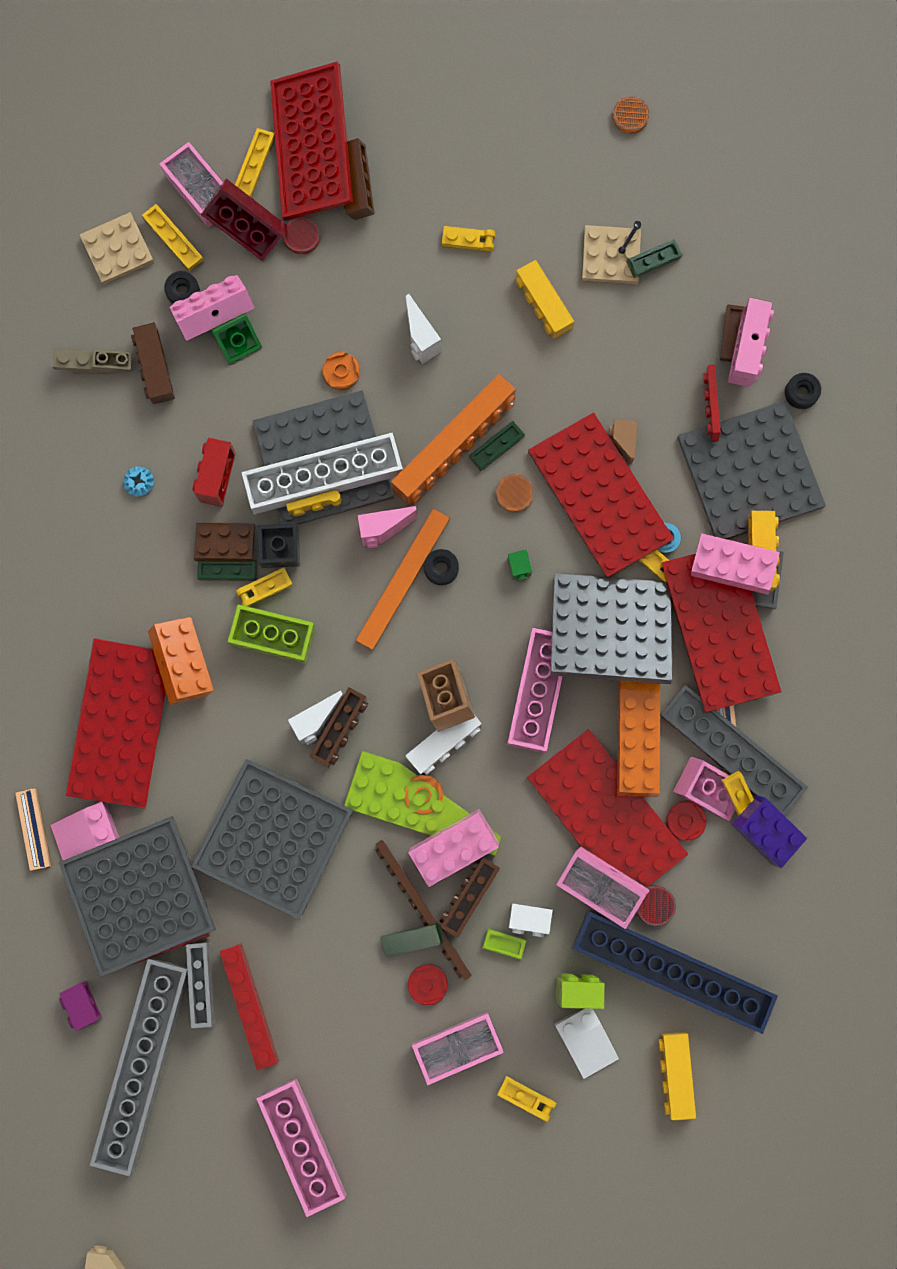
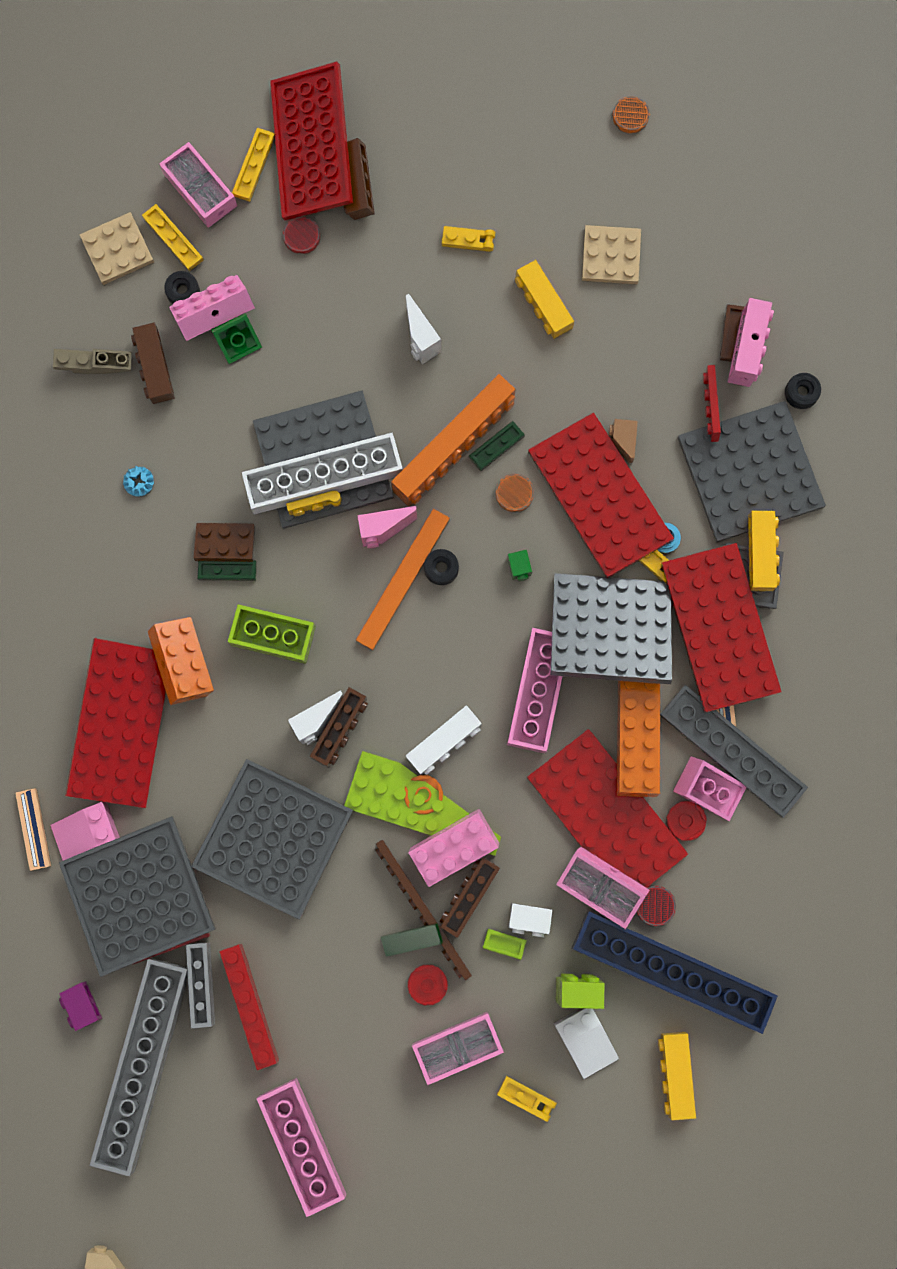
(214, 472): red brick -> none
(244, 220): dark red slope -> none
(264, 587): yellow plate -> none
(278, 545): black brick -> none
(341, 371): orange tile -> none
(445, 695): medium nougat brick -> none
(637, 225): black hinge -> none
(654, 258): dark green tile -> none
(735, 564): bright pink brick -> none
(737, 791): yellow plate -> none
(769, 831): dark purple brick -> none

